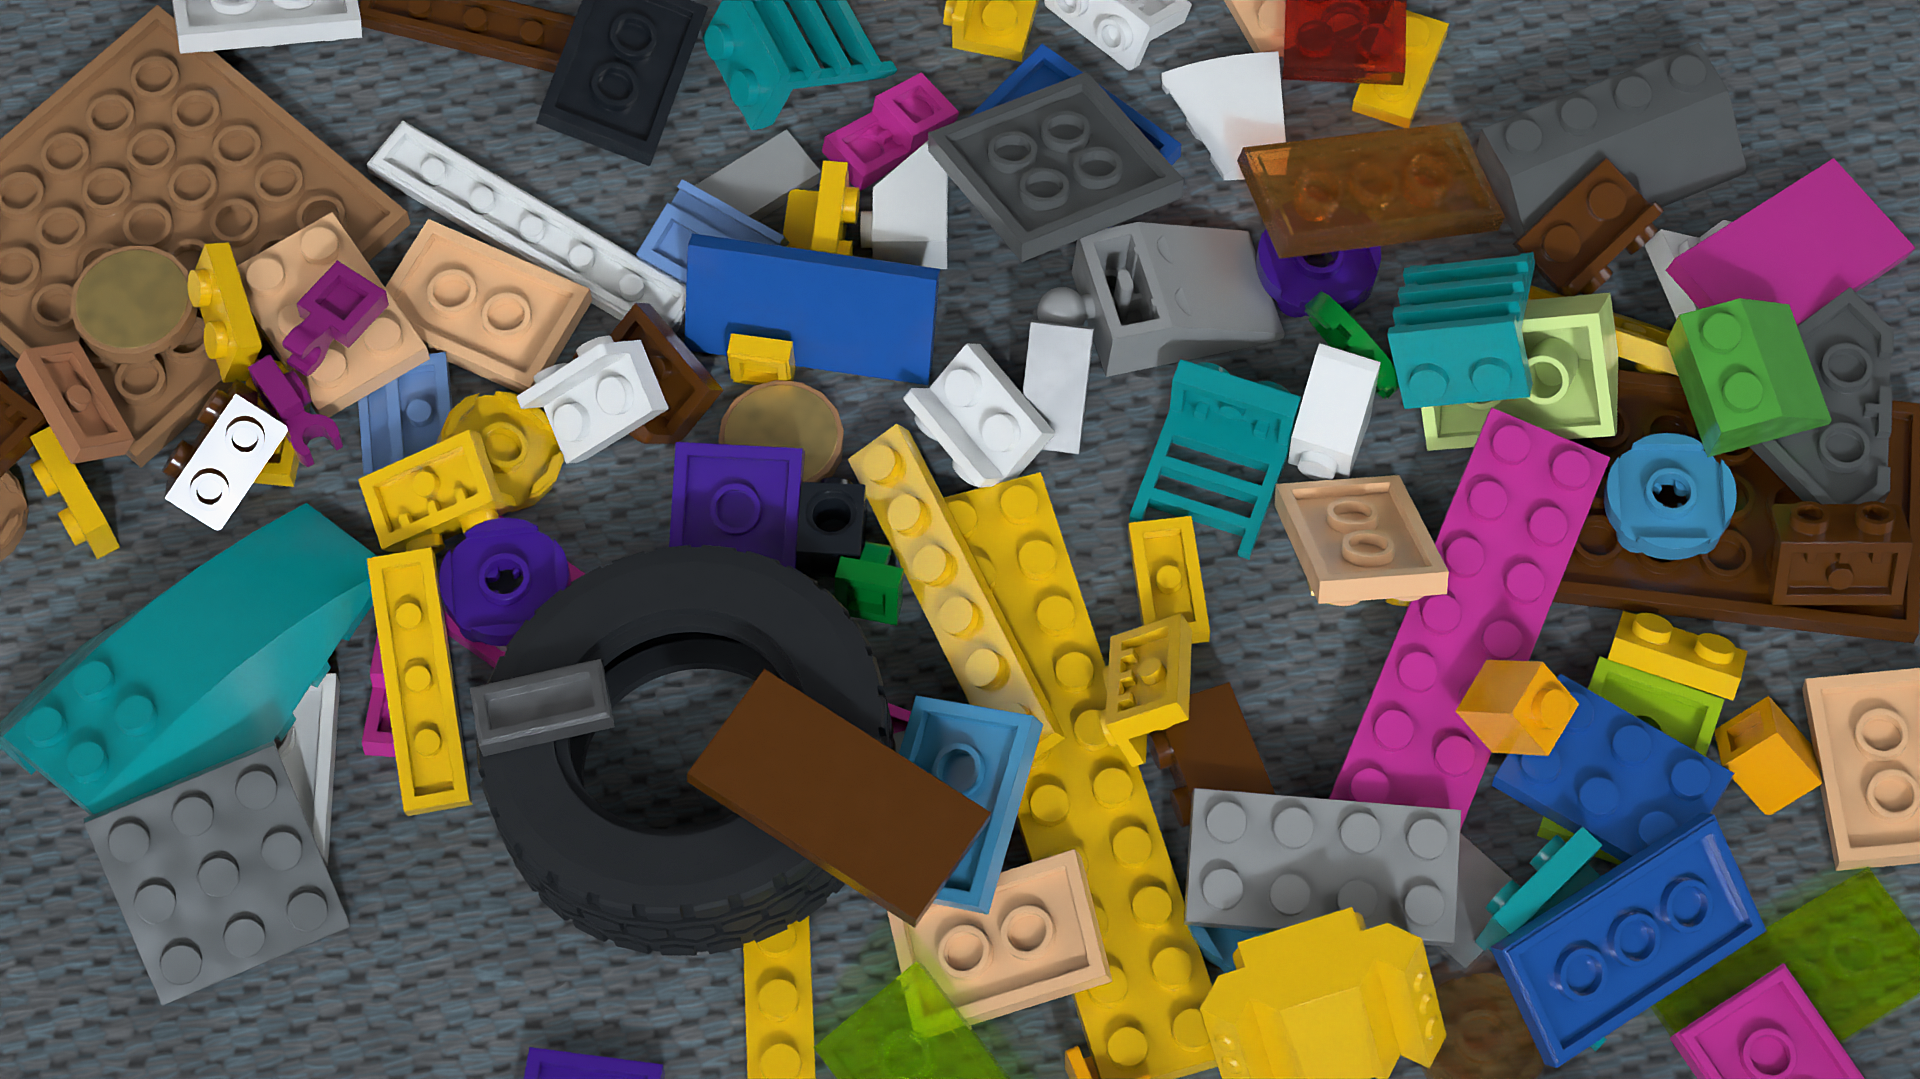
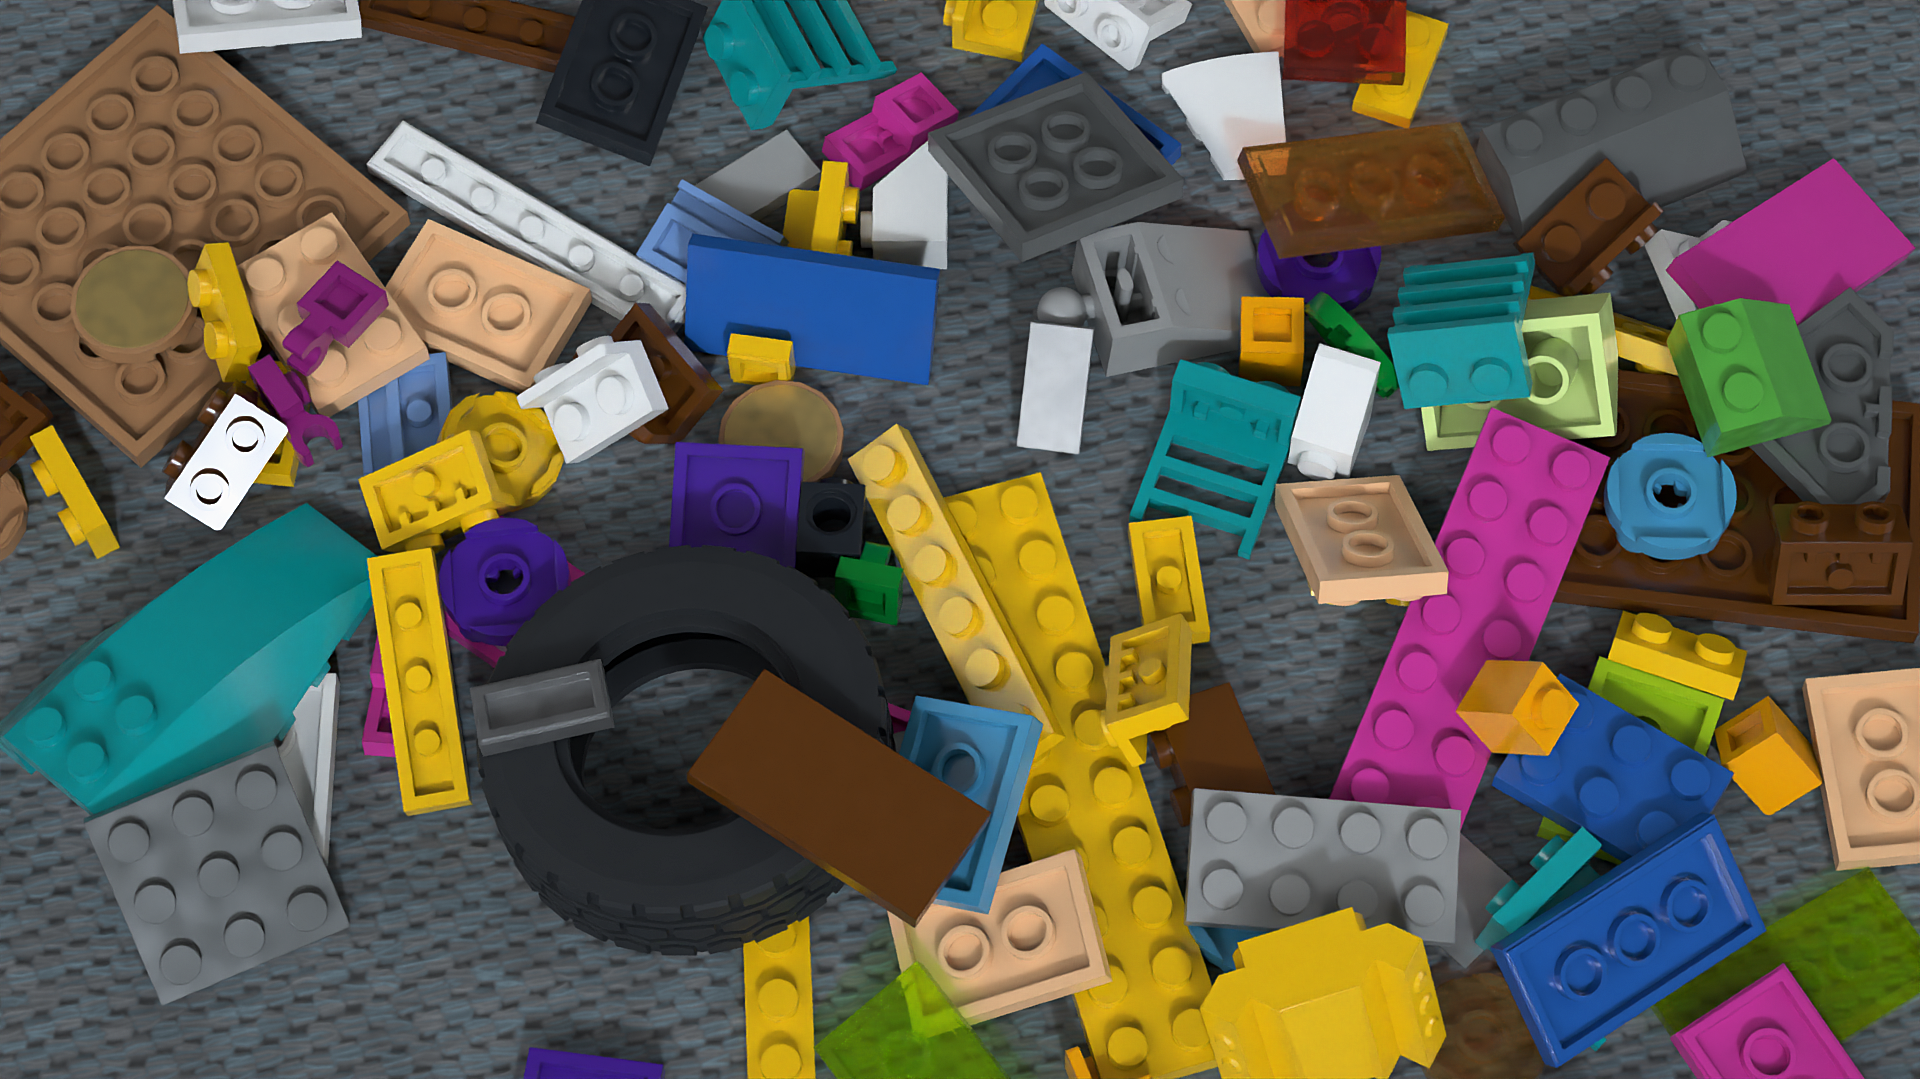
(74, 402): nougat plate -> none
(980, 419): white bracket -> none
(1272, 339): none -> light orange panel

